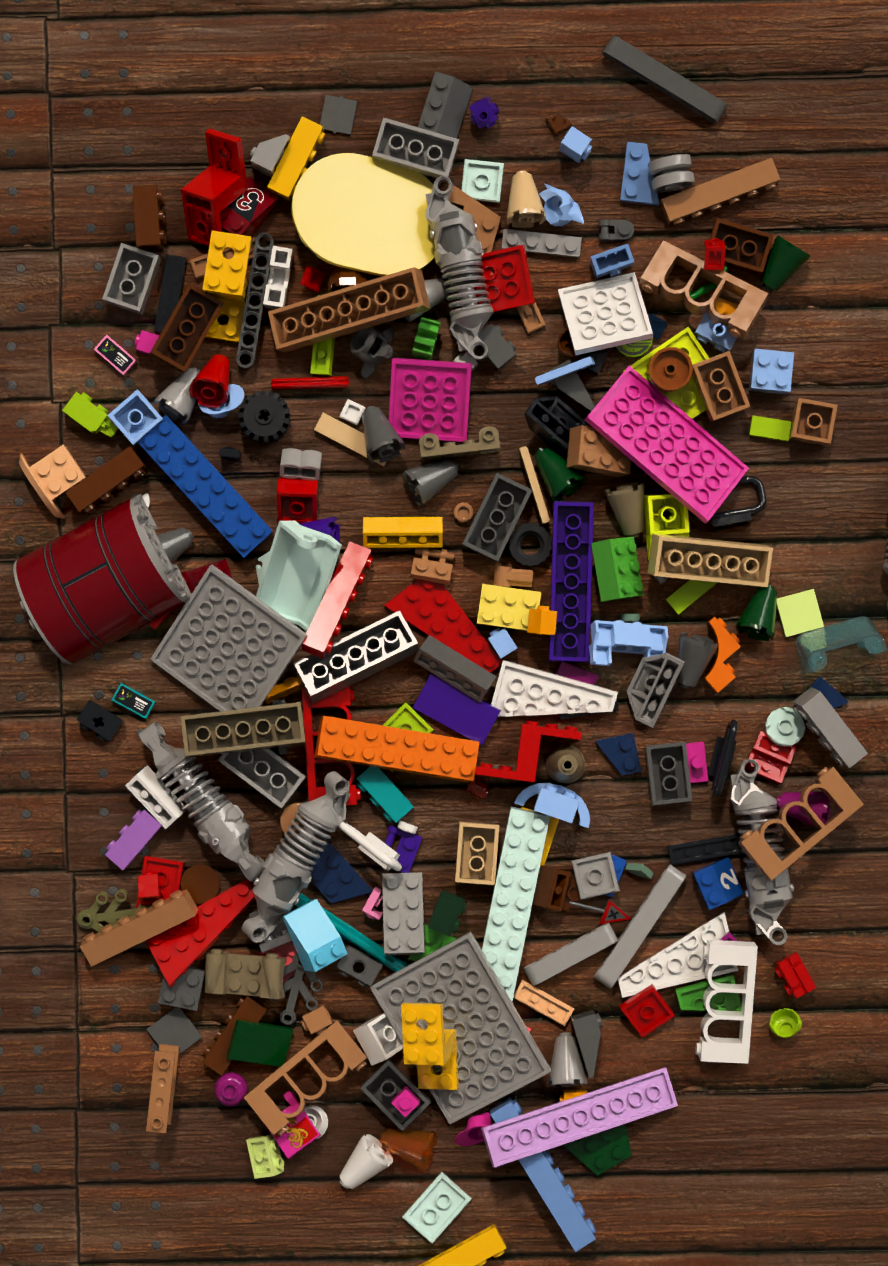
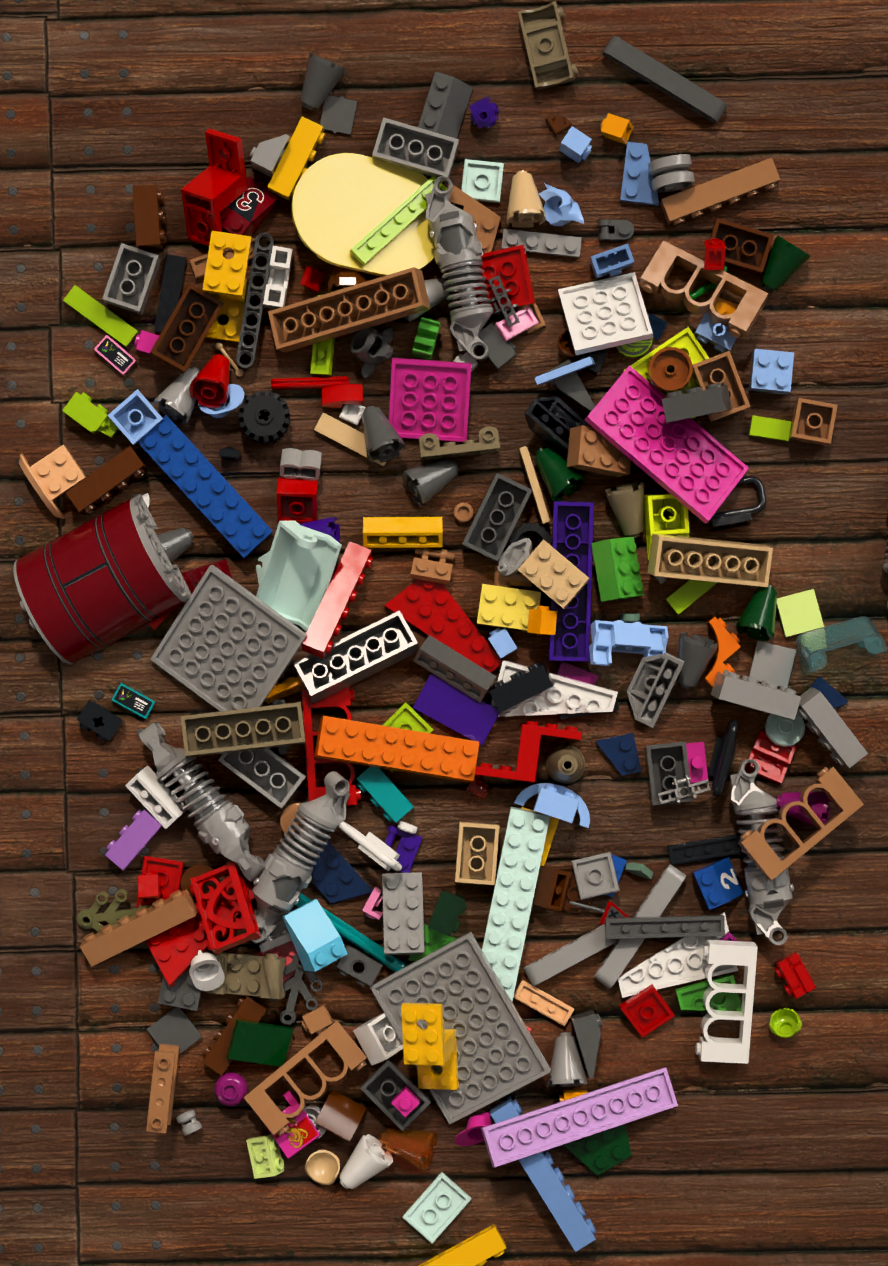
(100, 316): none -> lime tile
(191, 1126): none -> light grey wheel
(206, 972): none -> white piece
(239, 372): none -> tan hinge
(246, 922): none -> red fence
(319, 81): none -> dark grey cone
(323, 1167): none -> tan helmet
(337, 395): none -> red slope
(340, 1115): none -> reddish brown slope
(394, 223): none -> plate
(499, 296): none -> dark grey piece
(514, 557): none -> light grey arm
(521, 686): none -> black brick
(526, 319): none -> bright pink tile
(547, 46): none -> dark tan piece
(554, 574): none -> tan brick
(616, 128): none -> light orange brick
(664, 926): none -> dark grey plate
(677, 790): none -> light grey piece
(696, 402): none -> dark grey brick
(750, 693): none -> light grey brick
(772, 663): none -> light grey tile

